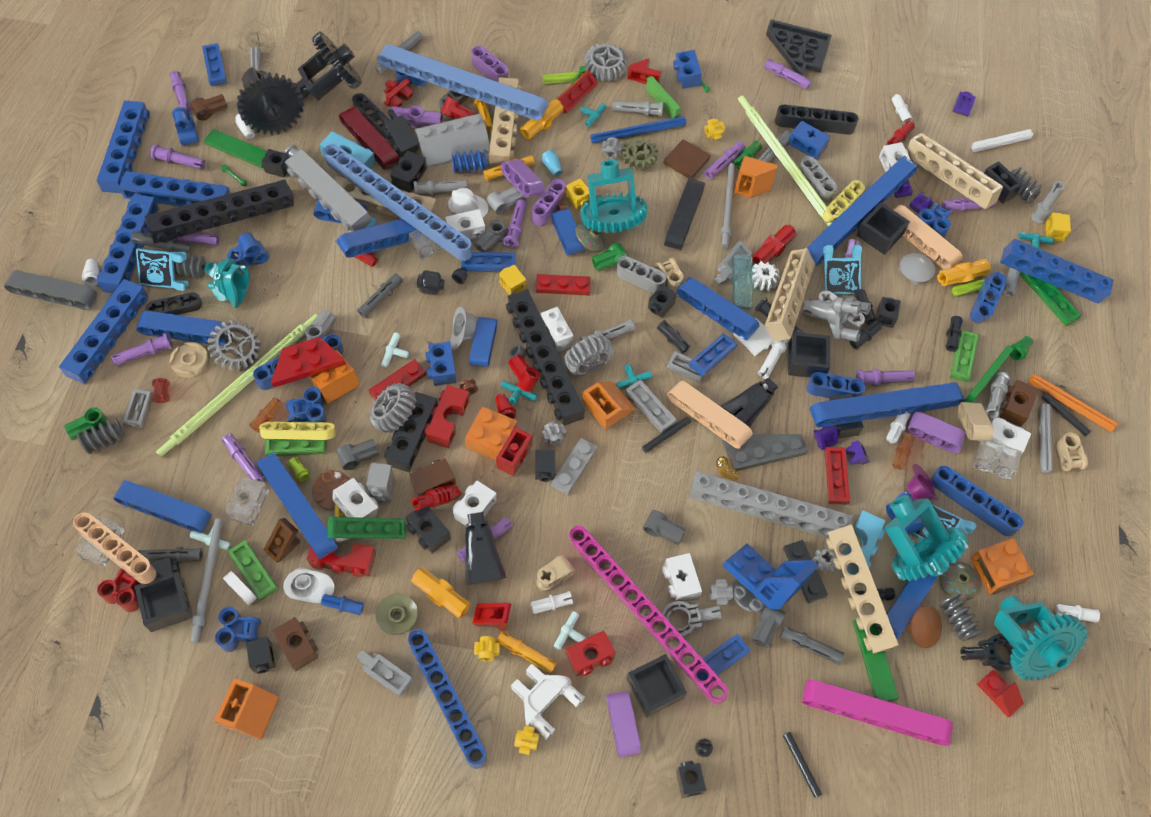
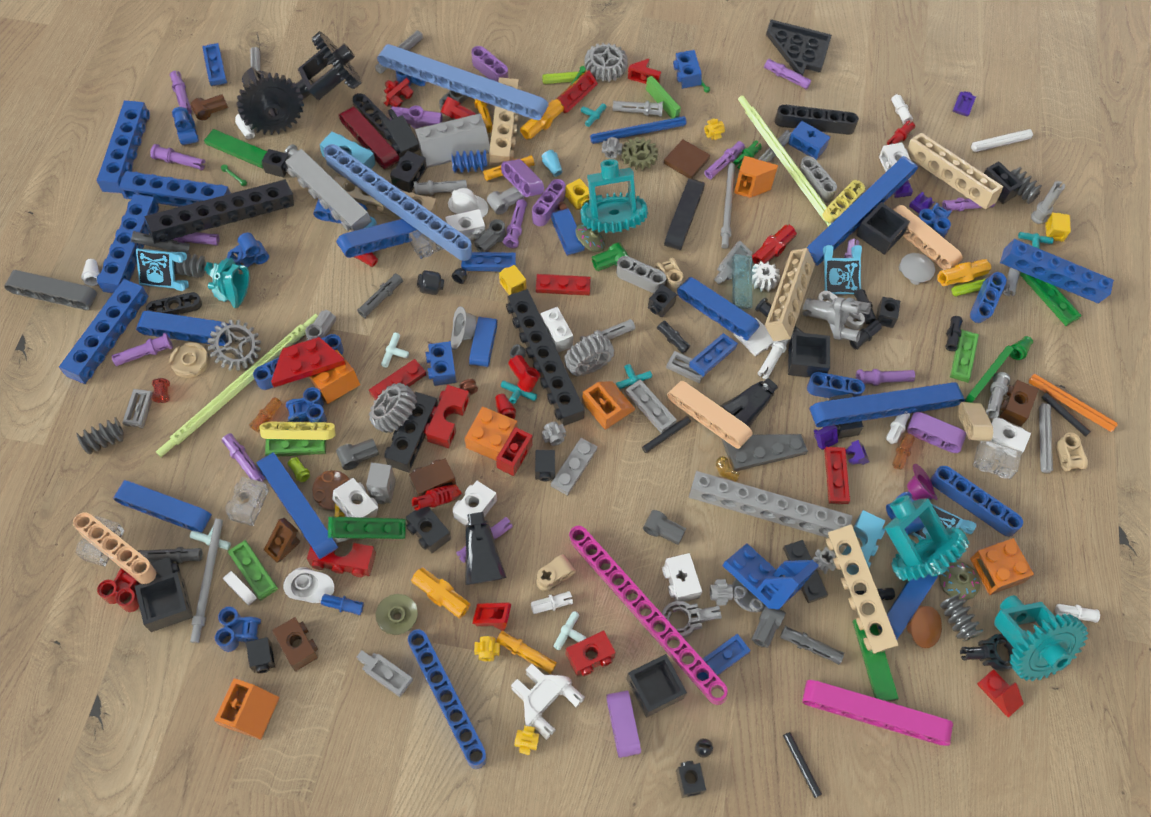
(86, 422): green piece -> none

